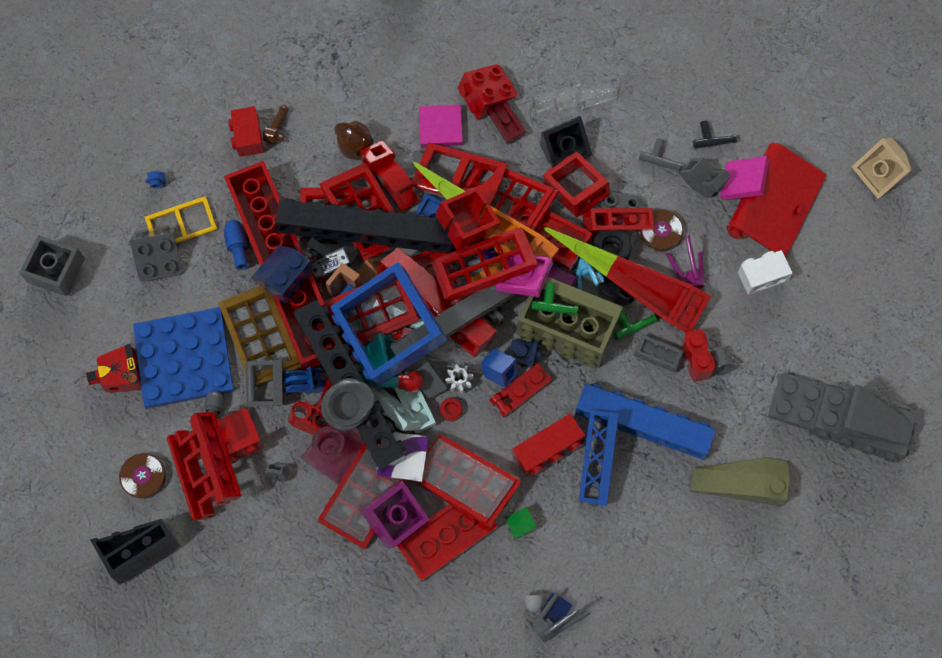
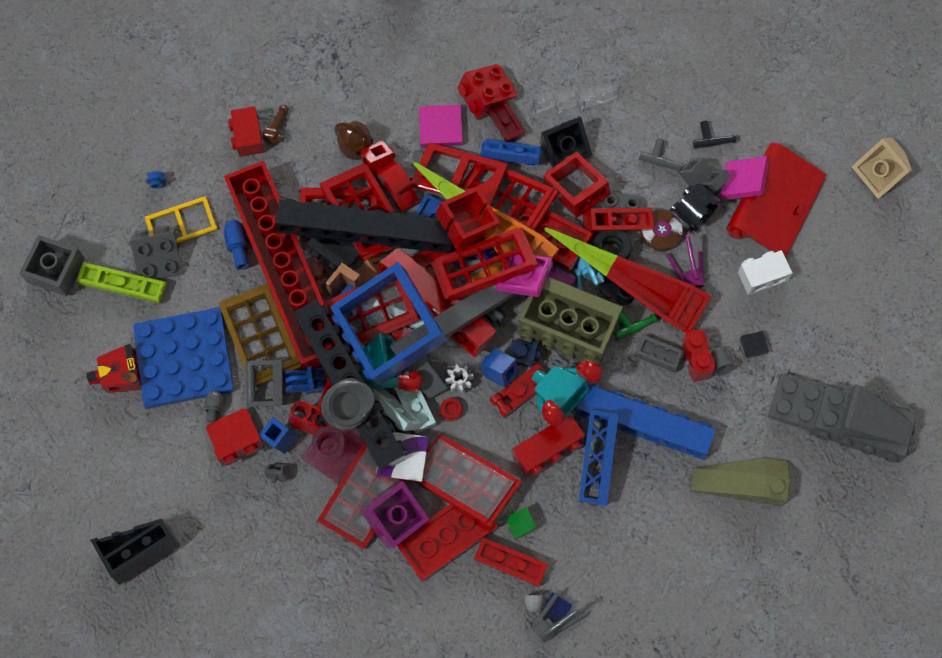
(121, 283): none -> lime plate
(142, 476): reddish brown tile -> none
(219, 482): red fence -> none
(278, 435): none -> blue brick
(283, 272): dark blue slope -> none
(329, 262): sticker -> none
(510, 562): none -> red plate
(511, 152): none -> blue plate
(548, 304): green piece -> none
(563, 389): none -> teal torso
(695, 207): none -> black brick
(754, 344): none -> black tile

